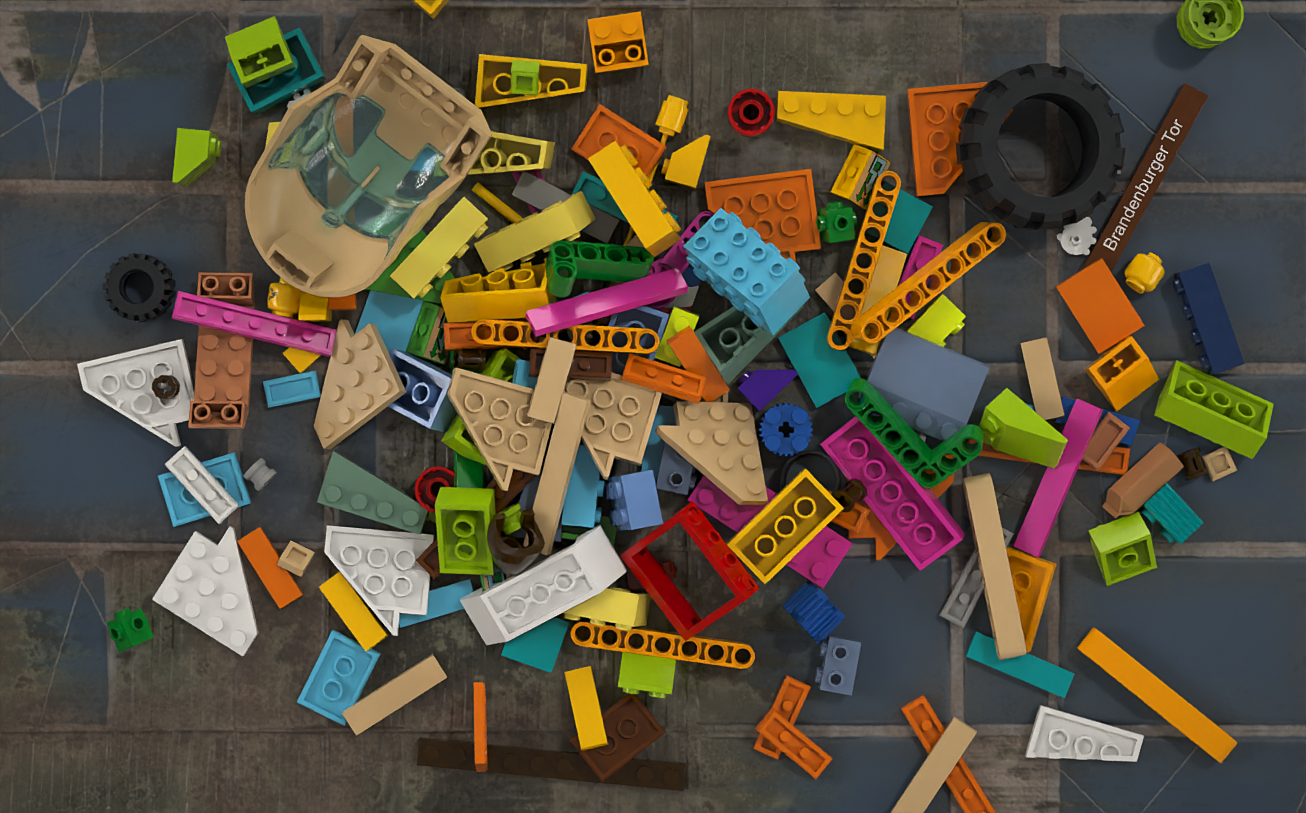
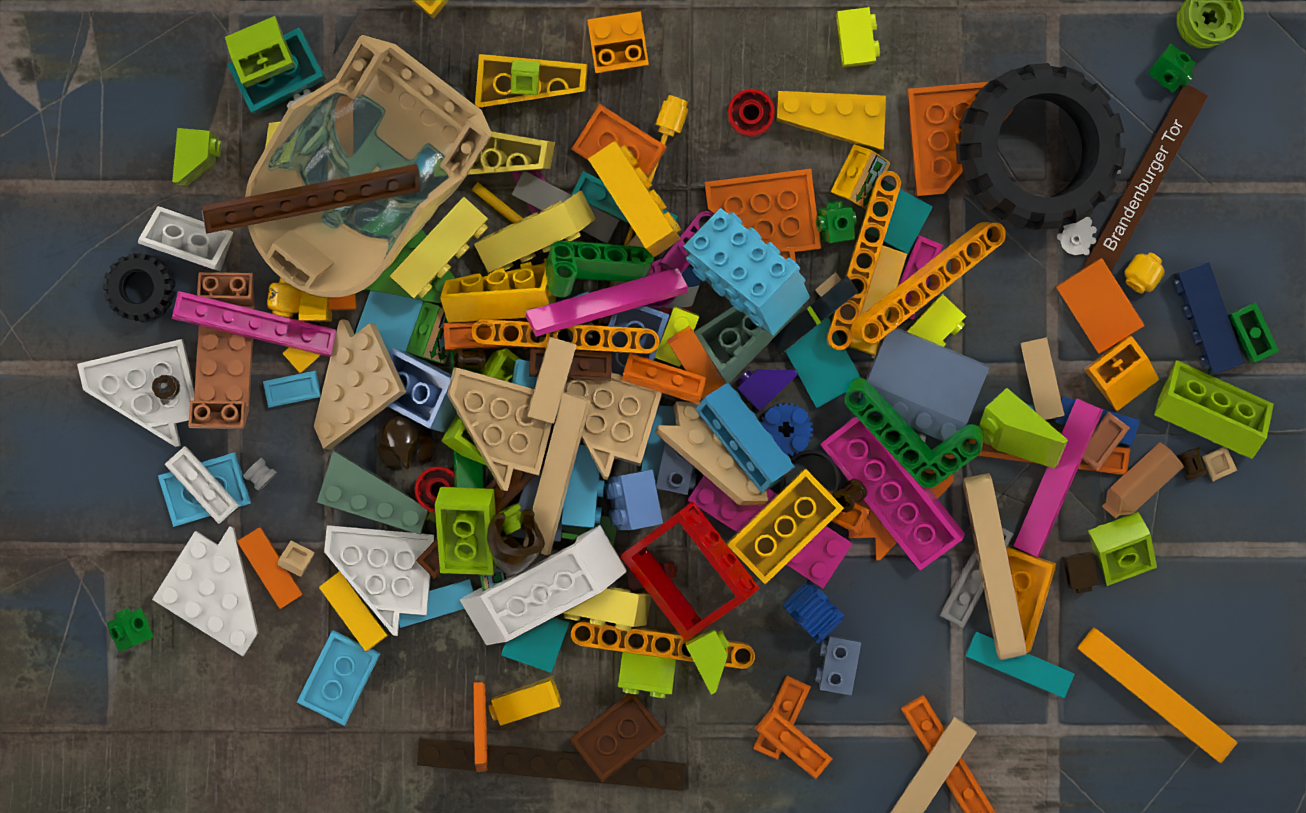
(186, 238): none -> white slope
(311, 198): none -> reddish brown tile
(394, 694): tan tile -> none
(400, 437): none -> dark brown piece
(525, 701): none -> yellow slope
(586, 708): yellow tile -> none
(686, 163): yellow slope -> none
(709, 655): none -> lime slope
(745, 437): none -> dark azure brick
(814, 314): none -> black sticker
(856, 37): none -> neon yellow brick
(1076, 737): white wing -> none
(1080, 572): none -> dark brown brick
(1171, 514): teal brick -> none
(1173, 68): none -> green brick
(1252, 333): none -> green brick

